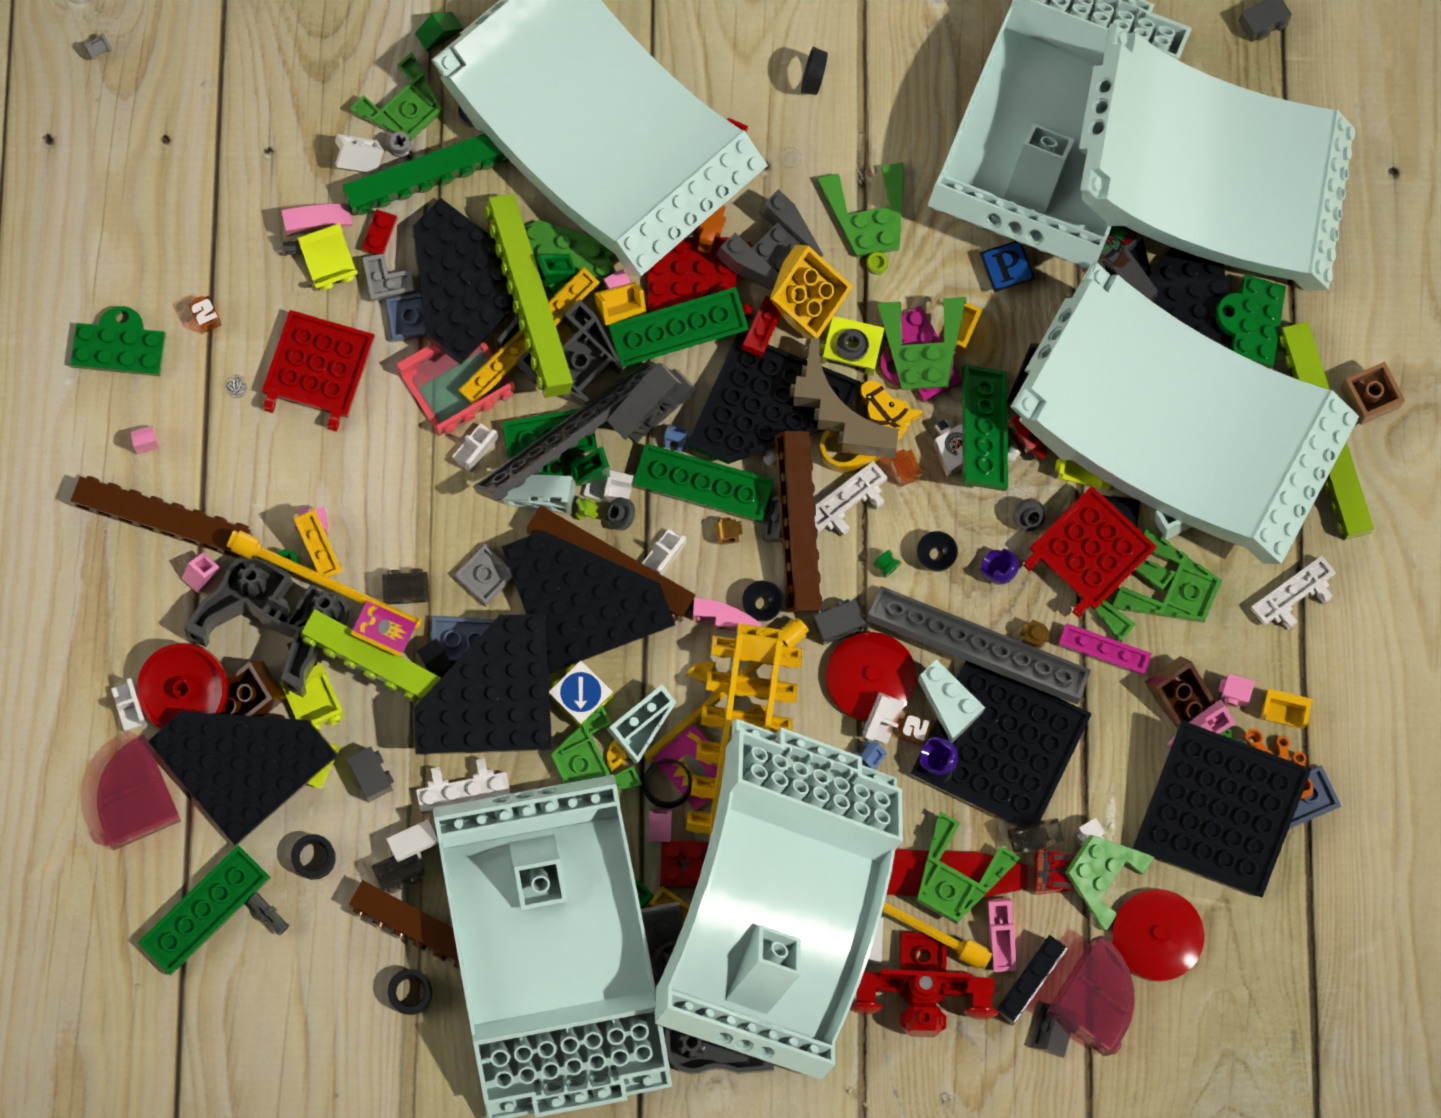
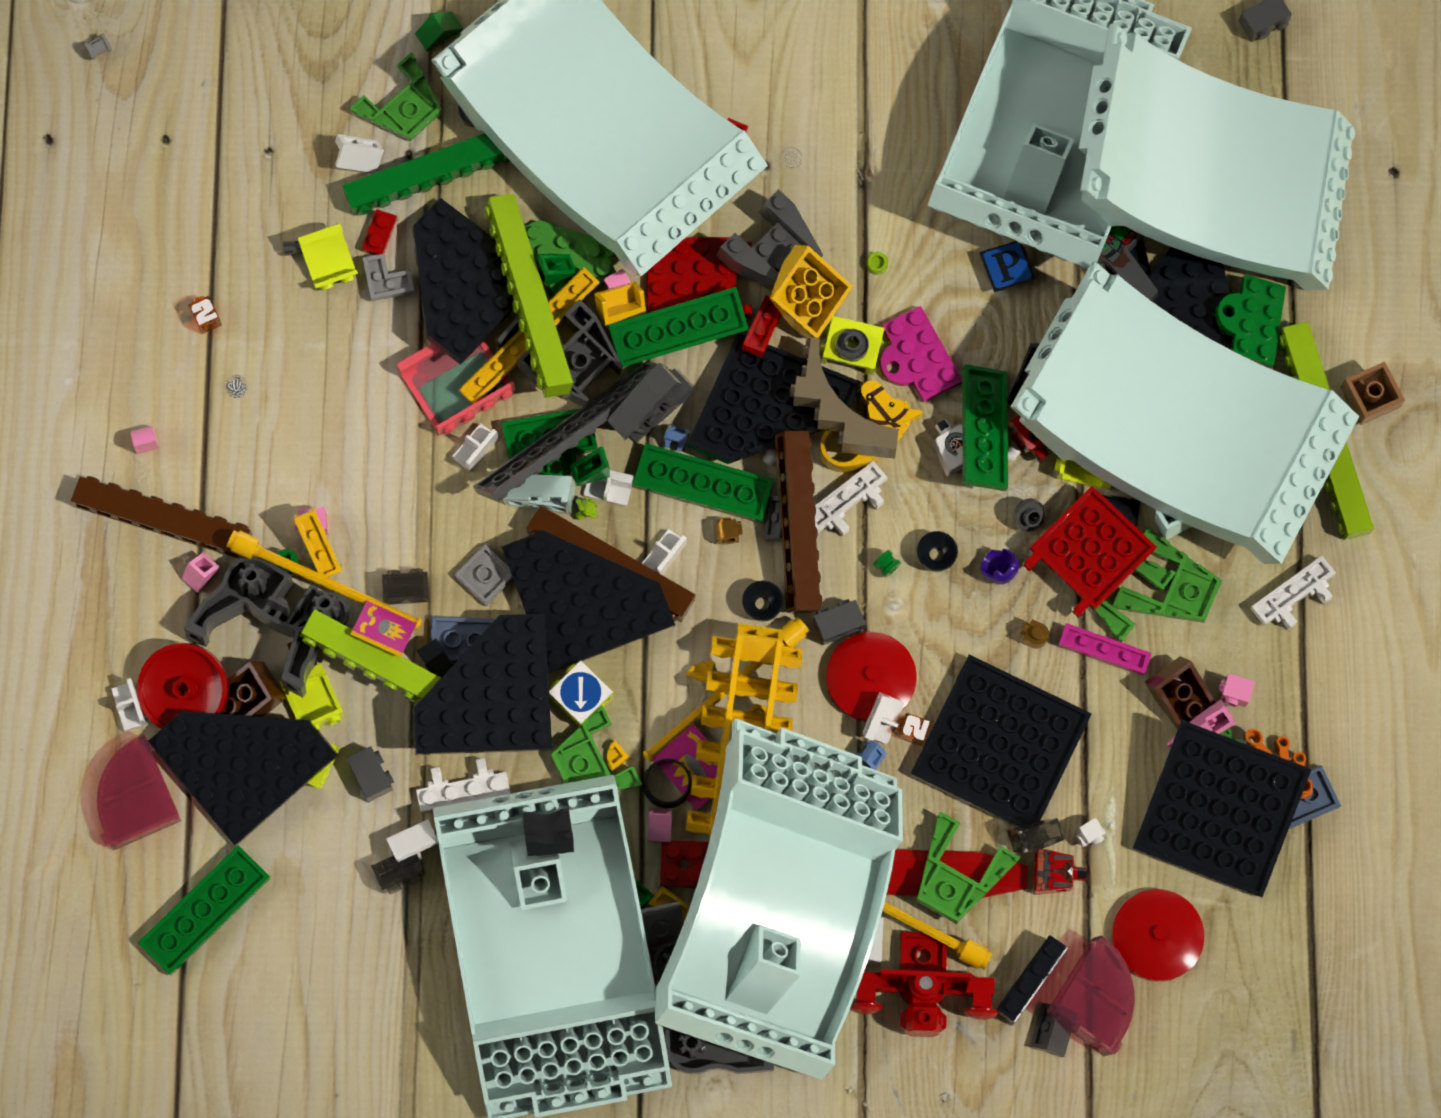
(118, 345): green plate -> none
(268, 914): dark grey pin -> none
(313, 874): black tyre -> none
(315, 217): bright pink slope -> none
(317, 365): red plate -> none
(400, 137): light grey bush -> none
(405, 317): sand blue tile -> none
(405, 922): reddish brown brick -> none
(410, 974): black tyre -> none
(548, 833): none -> black brick
(620, 513): dark grey plate -> none
(640, 724): light aqua wedge -> none
(711, 228): orange piece -> none
(724, 616): bright pink slope -> none
(814, 71): black tyre -> none
(872, 229): bright green wing -> none
(905, 467): clear orange brick -> none
(928, 363): bright green wing -> none
(939, 756): dark purple hair -> none
(950, 700): light aqua wedge -> none
(970, 319): yellow panel -> none
(978, 645): dark grey plate -> none
(1001, 934): bright pink slope -> none
(1096, 869): bright green wing -> none
(1286, 709): yellow panel -> none

